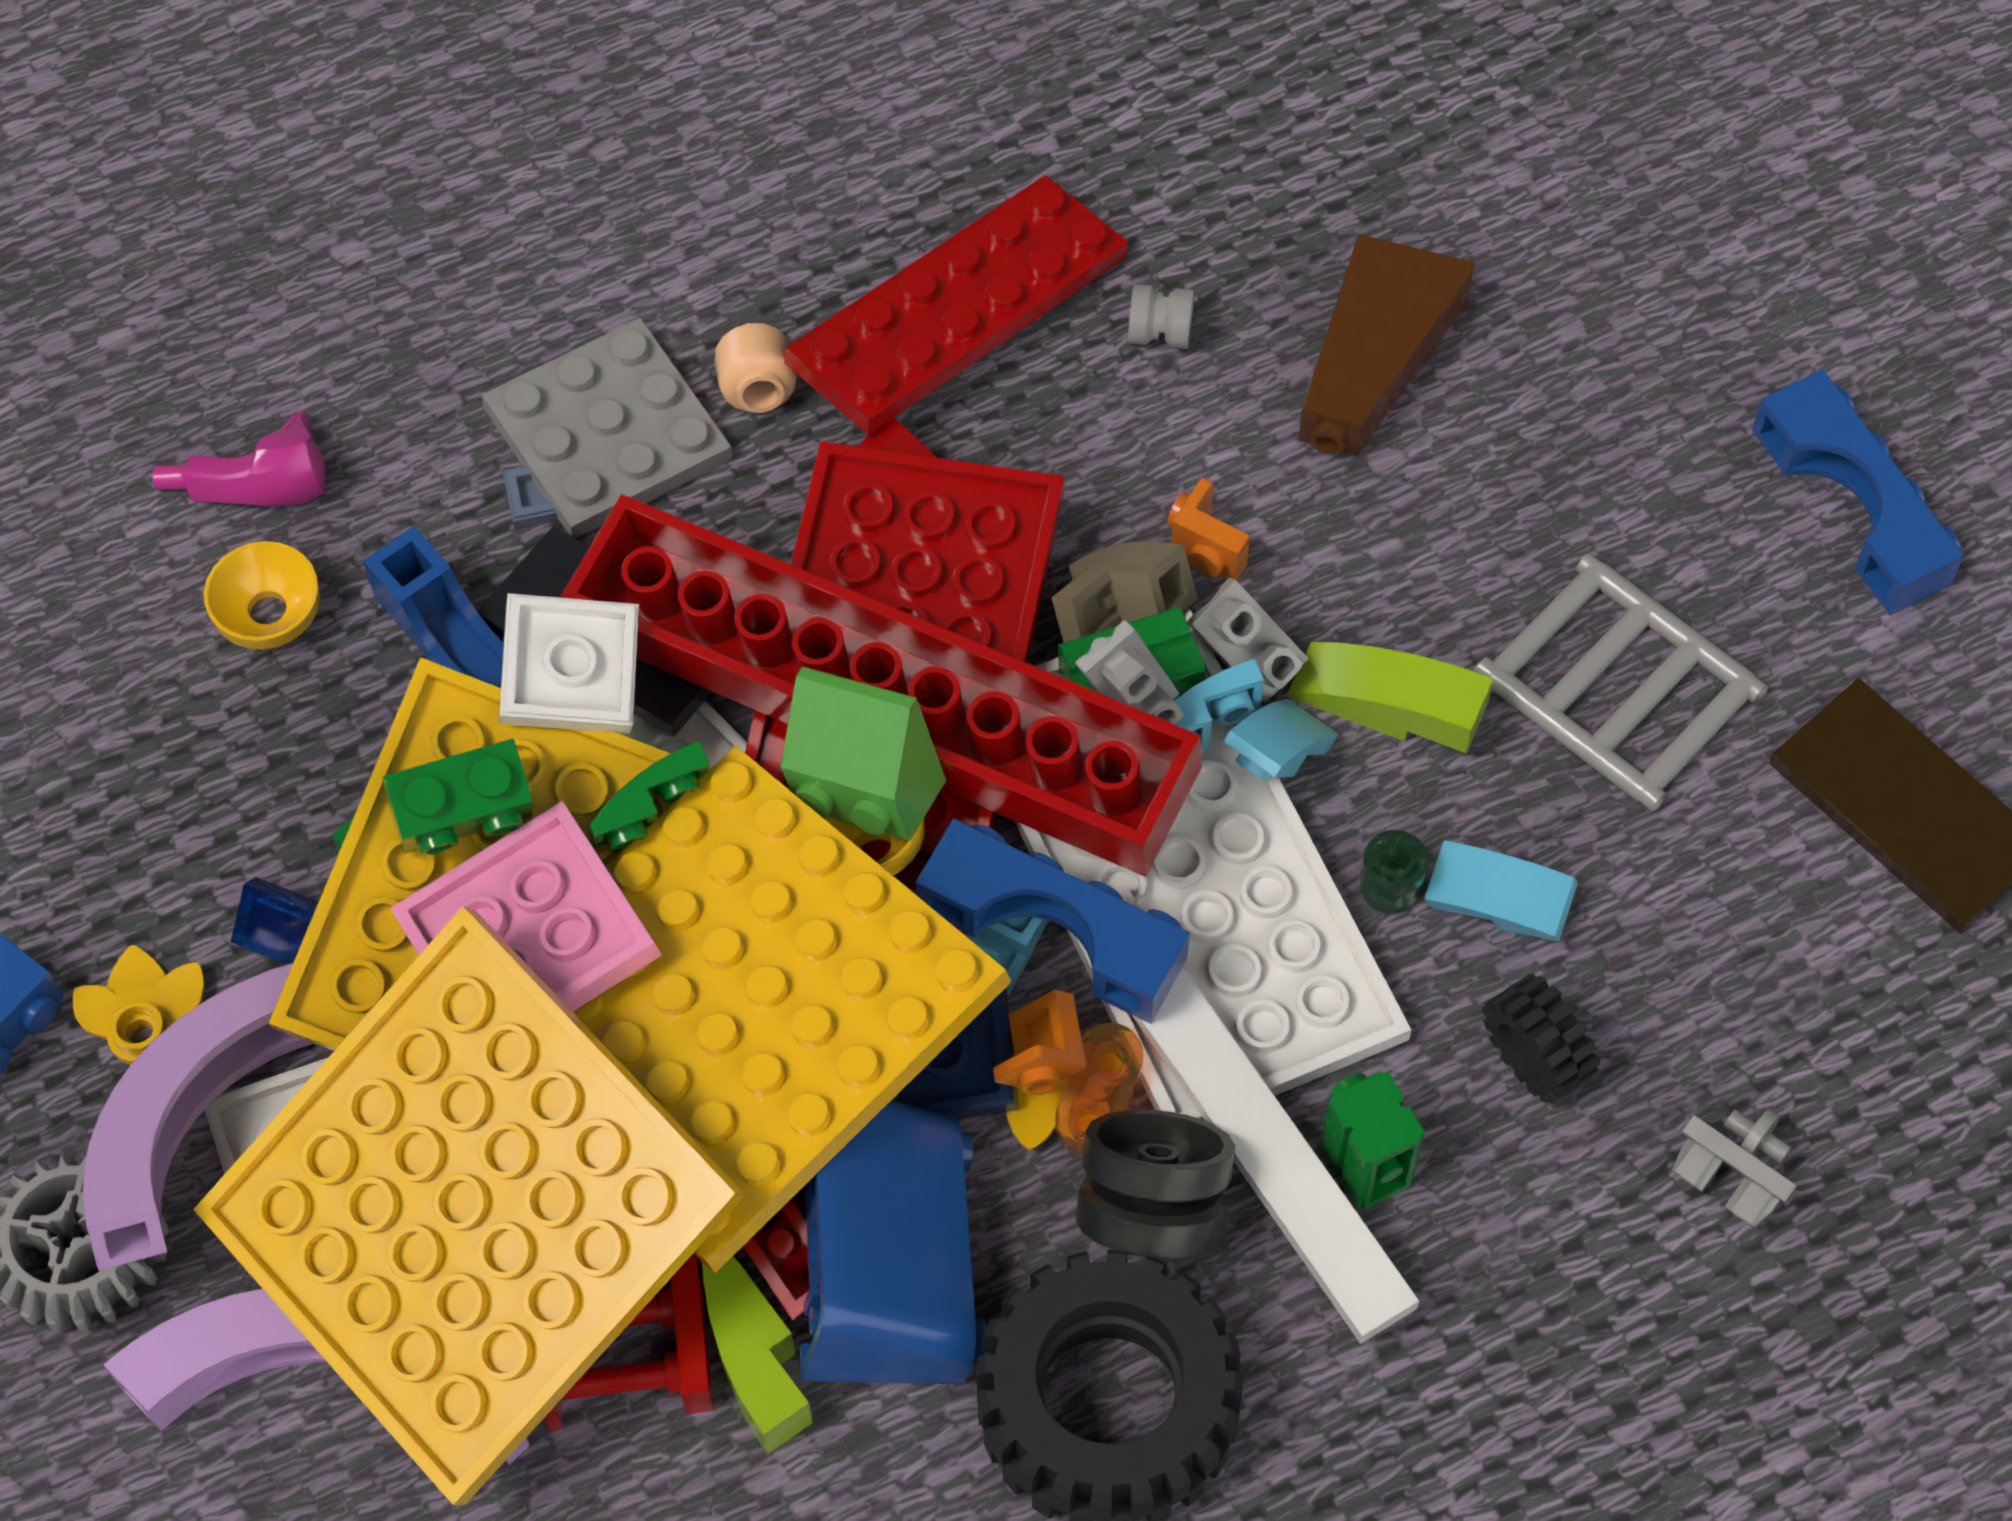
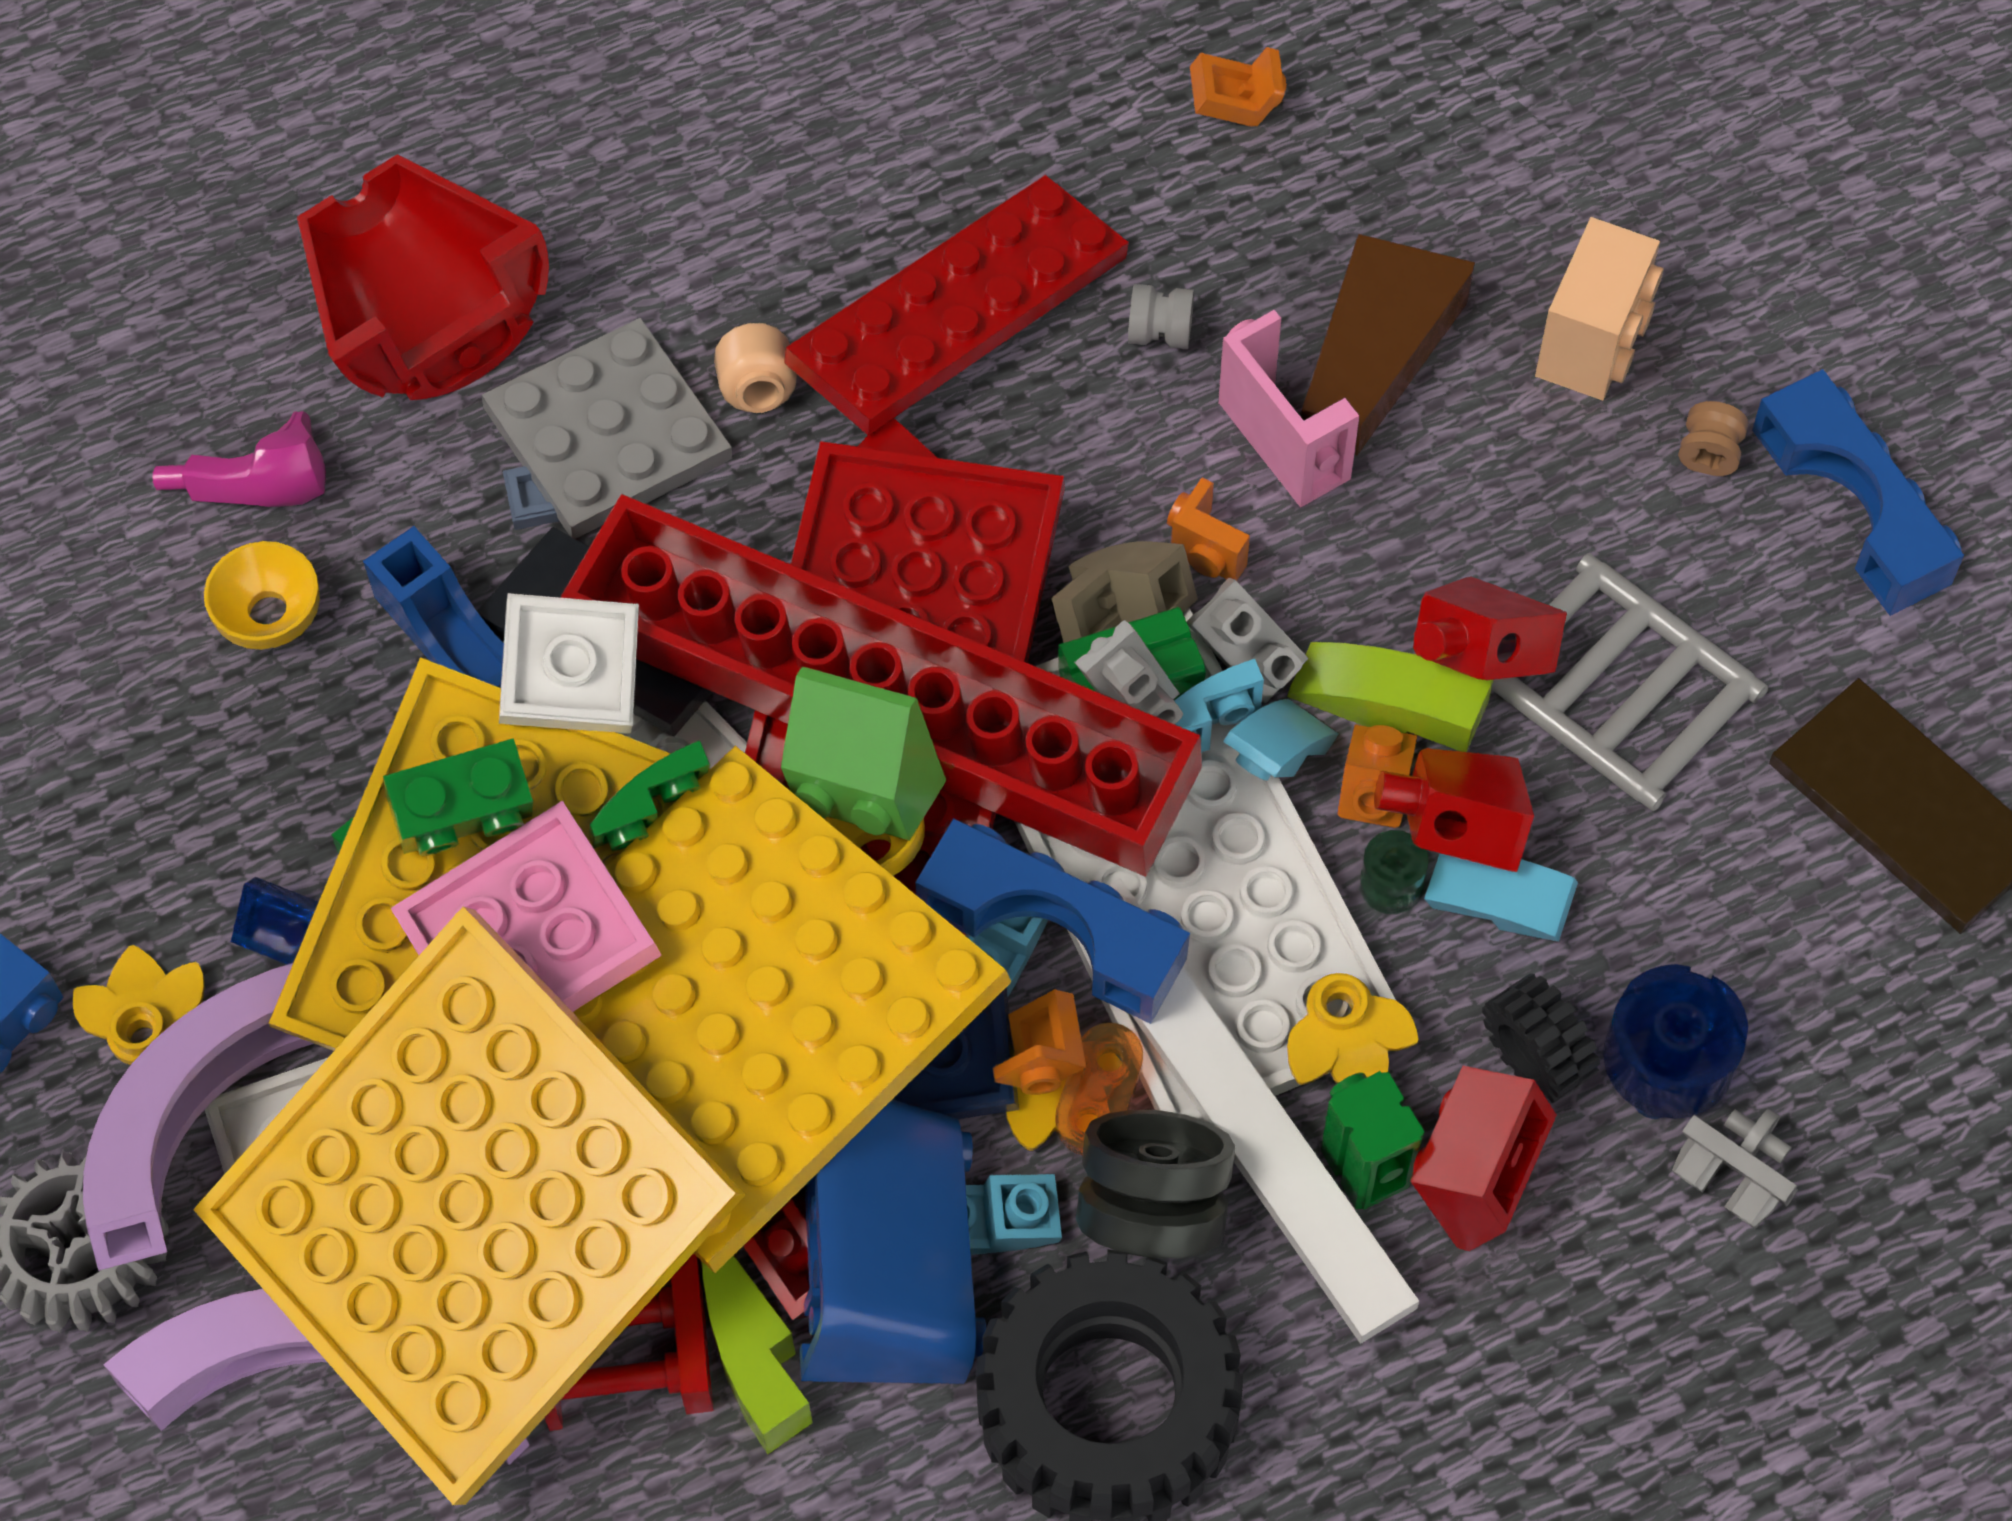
(421, 281): none -> red cone
(1013, 1213): none -> medium azure slope
(1237, 89): none -> orange bracket
(1303, 455): none -> bright pink panel
(1348, 1043): none -> yellow plate
(1369, 753): none -> orange bracket
(1463, 805): none -> red torso
(1466, 625): none -> red torso
(1482, 1153): none -> red slope
(1600, 309): none -> light nougat brick
(1675, 1042): none -> clear blue brick
(1713, 438): none -> medium nougat wheel

